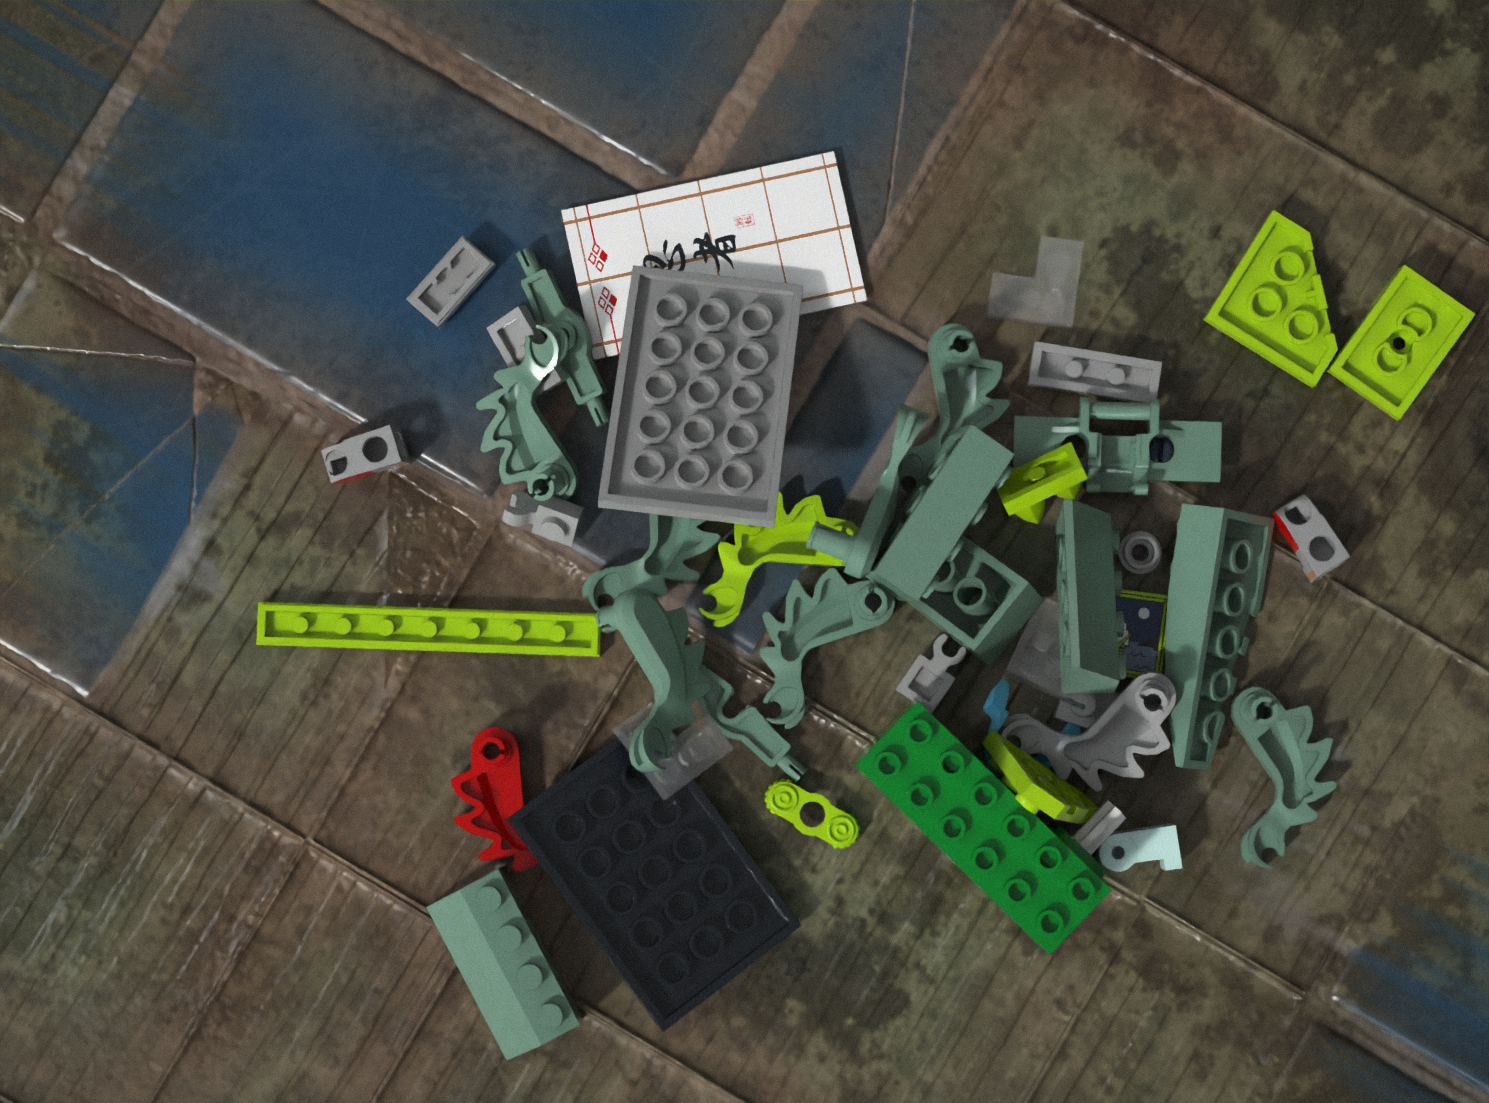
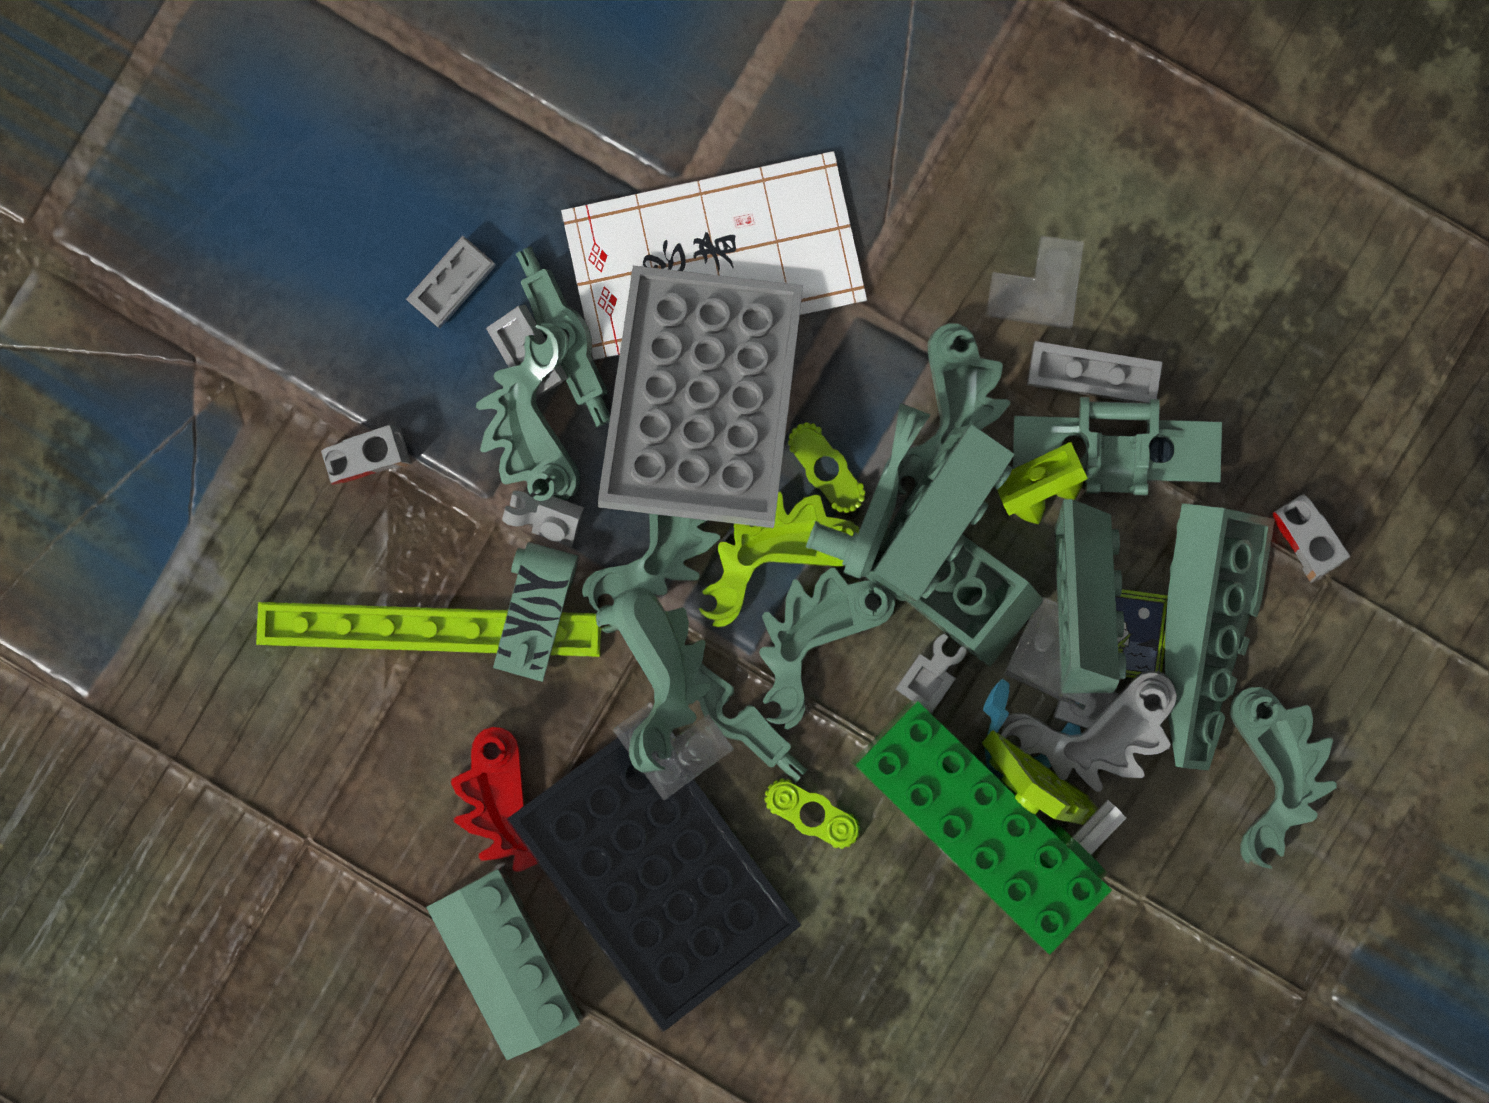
(535, 609): none -> sand green door
(808, 446): none -> lime piece
(1141, 845): light aqua leg -> none
(1152, 548): light grey plate -> none
(1278, 302): lime plate -> none
(1427, 324): lime piece -> none

